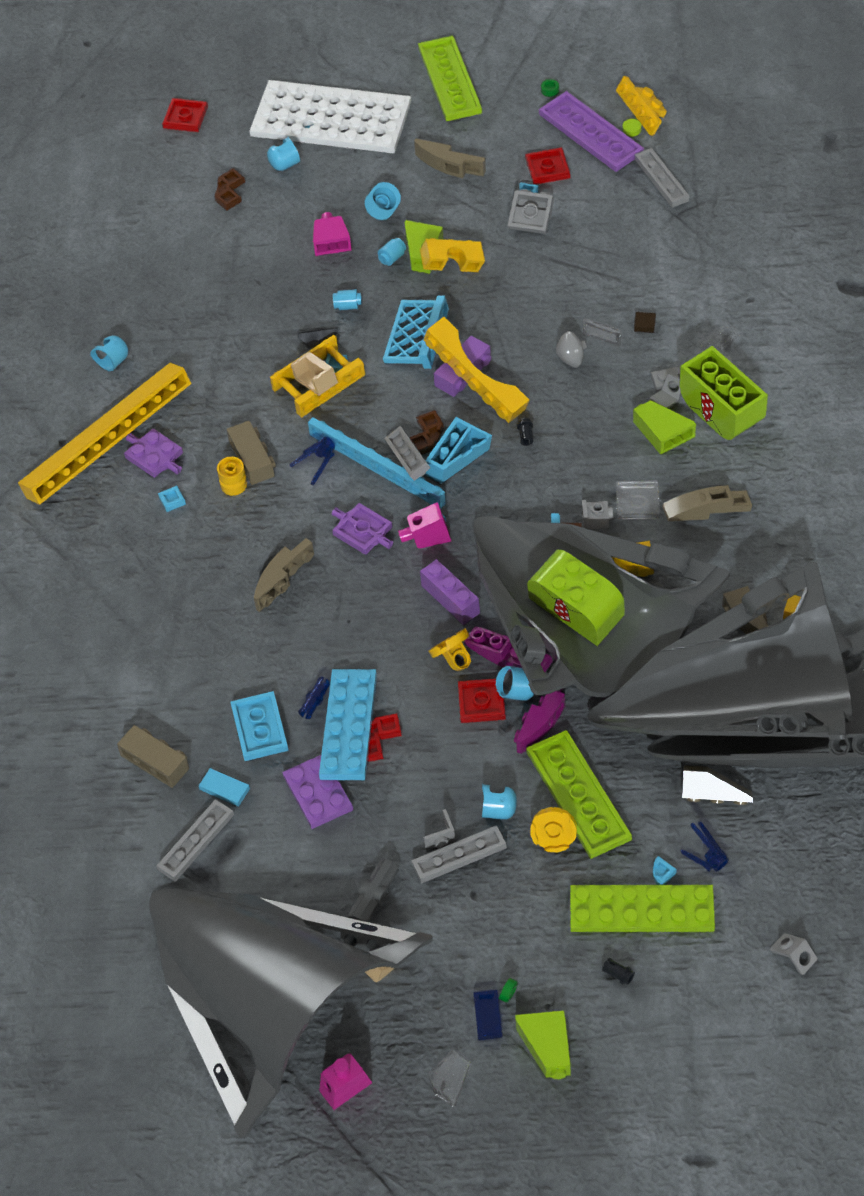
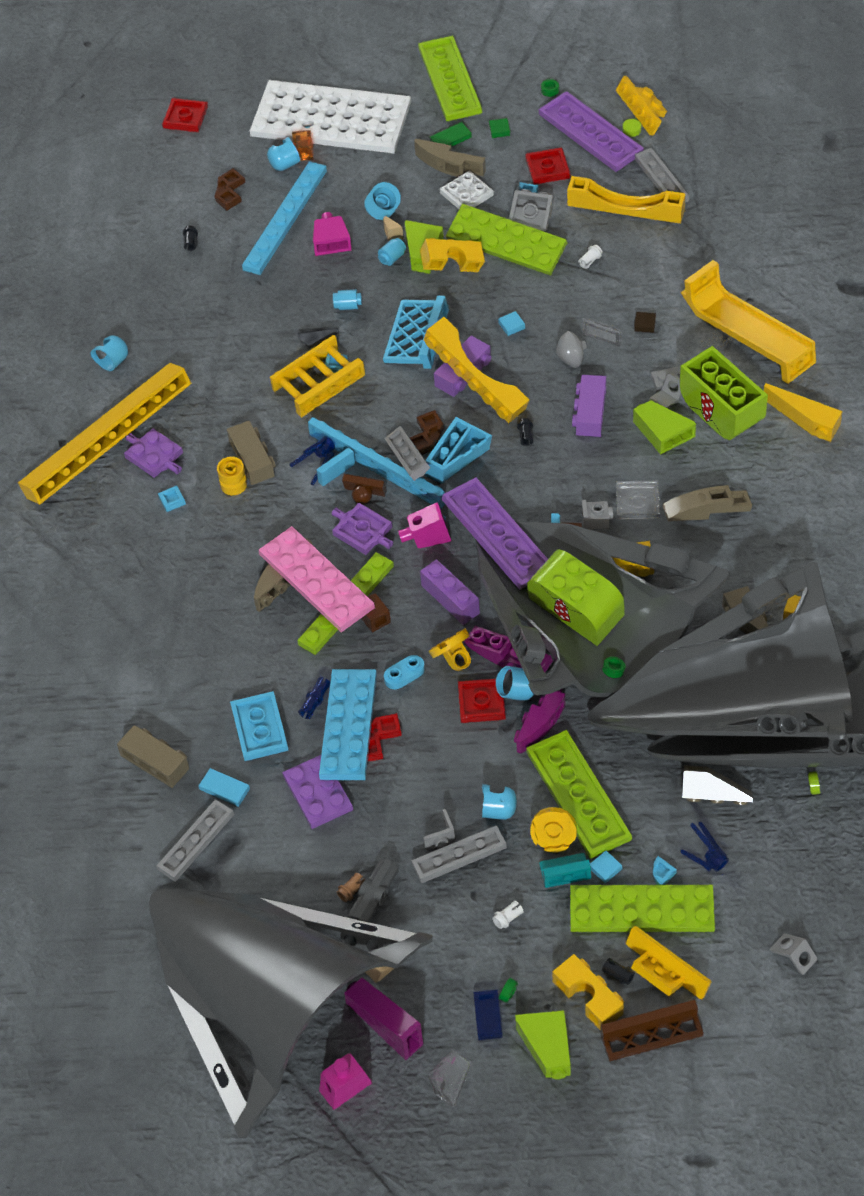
(190, 234): none -> black pin
(284, 218): none -> medium azure plate
(303, 142): none -> clear orange brick
(314, 373): tan panel -> none
(316, 579): none -> bright pink plate
(335, 466): none -> medium azure tile
(346, 891): none -> medium nougat pin
(363, 487): none -> reddish brown tile
(366, 580): none -> lime plate
(378, 616): none -> reddish brown panel
(385, 1017): none -> magenta slope
(392, 229): none -> tan slope
(405, 672): none -> medium azure plate
(452, 135): none -> green tile
(466, 190): none -> white tile
(495, 531): none -> medium lavender plate
(499, 128): none -> green tile
(508, 239): none -> lime plate
(508, 914): none -> white pin
(511, 323): none -> medium azure tile
(565, 870): none -> teal panel
(576, 976): none -> yellow arch
(587, 194): none -> yellow arch
(589, 405): none -> medium lavender brick
(594, 252): none -> white pin
(605, 867): none -> medium azure tile
(613, 667): none -> green tile
(648, 1022): none -> reddish brown fence
(664, 967): none -> yellow bracket
(747, 323): none -> yellow panel
(810, 415): none -> yellow slope
(813, 782): none -> lime tile

